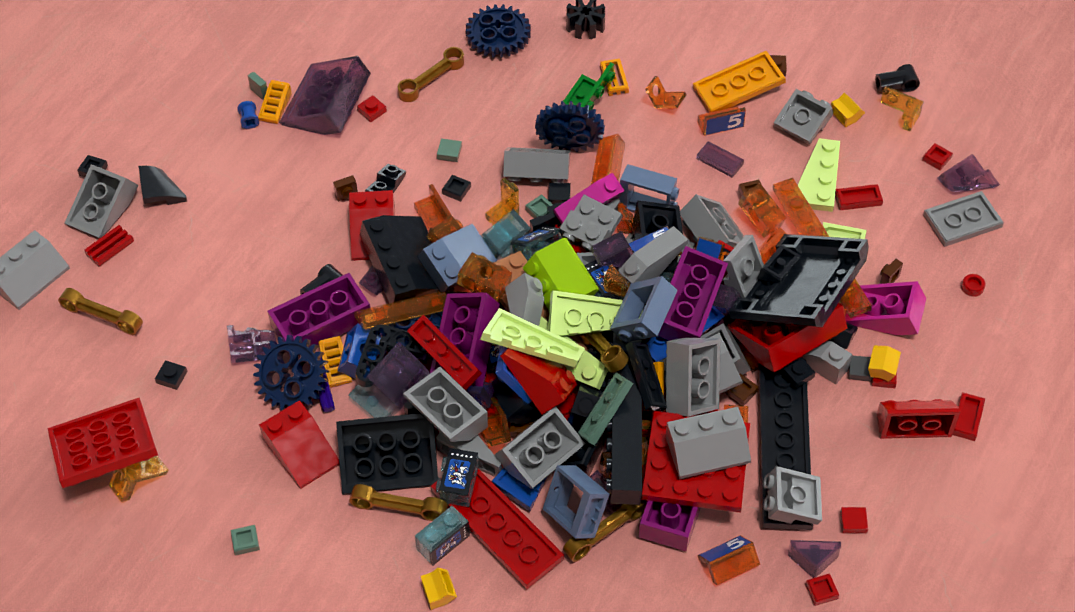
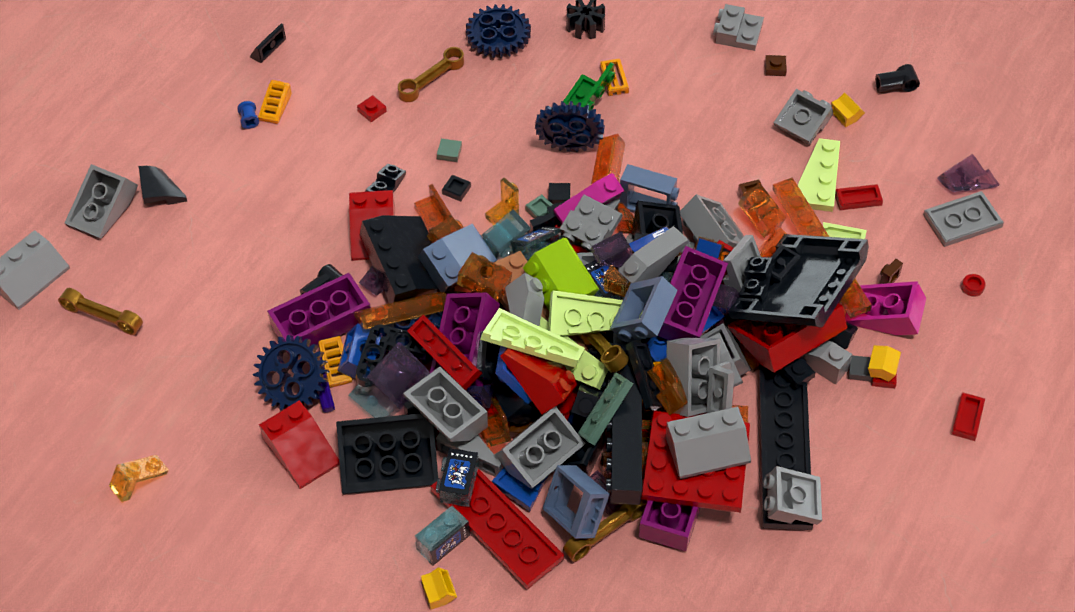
(84, 167): black plate -> none
(101, 442): red plate -> none
(107, 243): red tile -> none
(171, 375): black plate -> none
(245, 540): sand green tile -> none
(248, 344): clear purple slope -> none
(257, 85): tile -> none
(269, 44): none -> black slope
(326, 96): clear purple slope -> none
(344, 187): reddish brown plate -> none
(366, 497): pearl gold piece -> none
(487, 360): none -> black plate
(536, 164): light grey slope -> none
(663, 98): clear orange bracket -> none
(672, 392): none -> clear orange slope
(720, 159): clear purple tile -> none
(720, 387): none -> light grey panel
(722, 120): panel -> none
(730, 559): clear orange panel -> none
(737, 28): none -> light grey plate
(739, 82): light orange tile -> none
(744, 391): reddish brown plate -> none
(757, 278): none -> black slope
(814, 555): clear purple slope -> none
(822, 589): red tile -> none
(854, 520): red tile -> none
(909, 105): clear yellow bracket -> none
(917, 418): red slope -> none
(937, 156): red tile -> none

